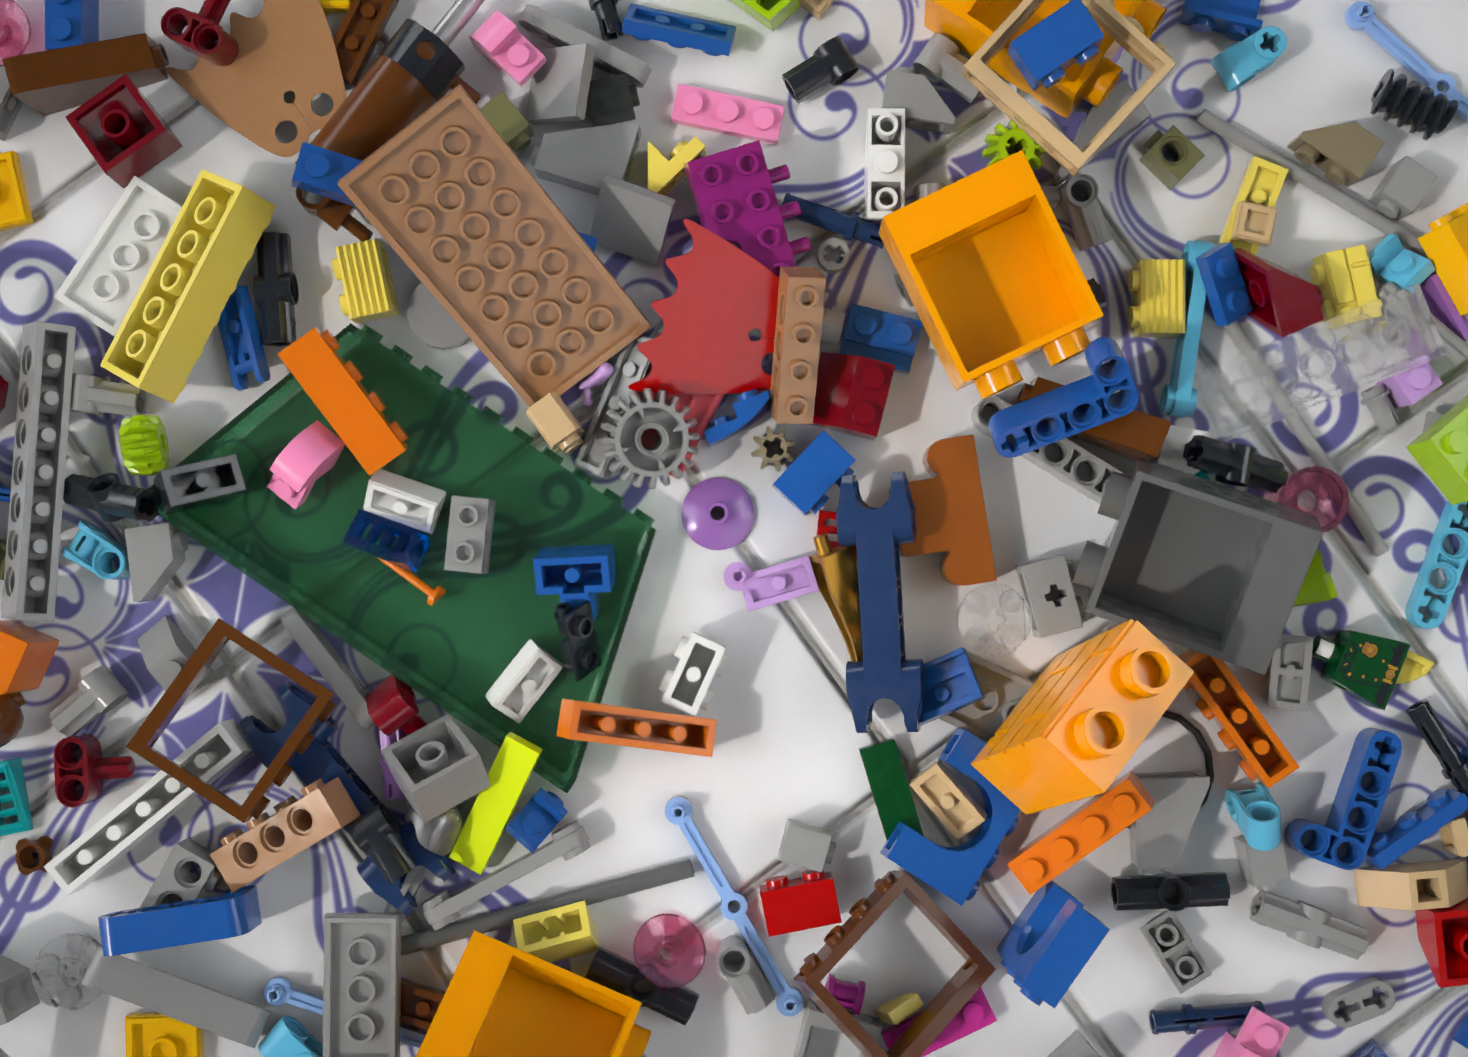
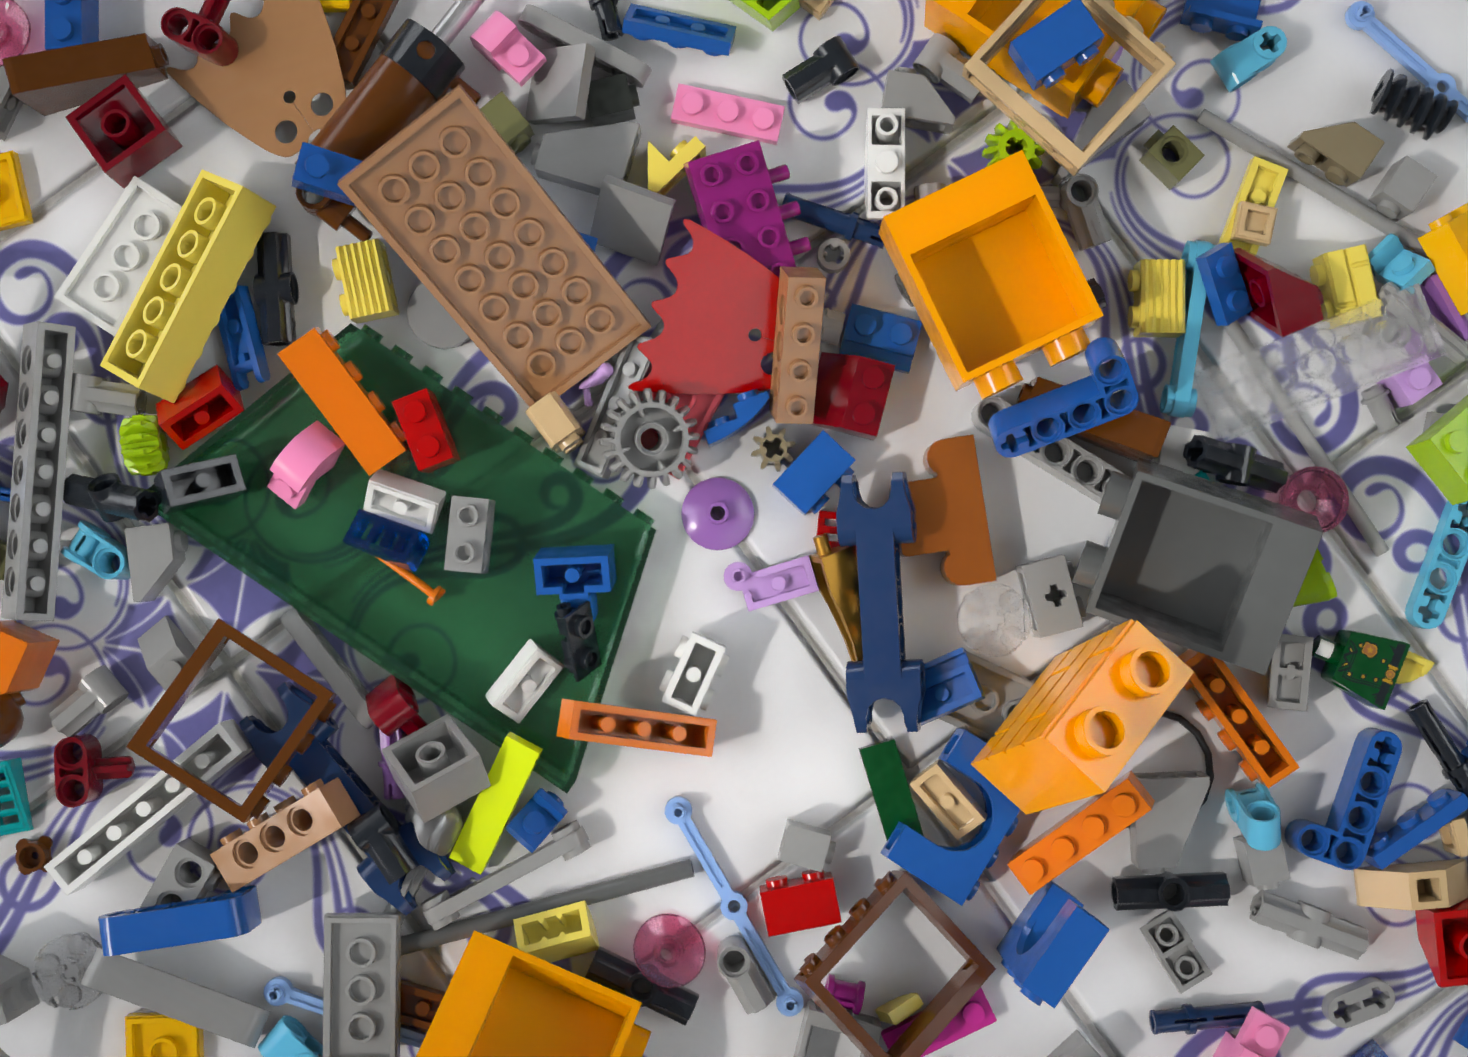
(200, 407): none -> red brick
(426, 430): none -> red brick

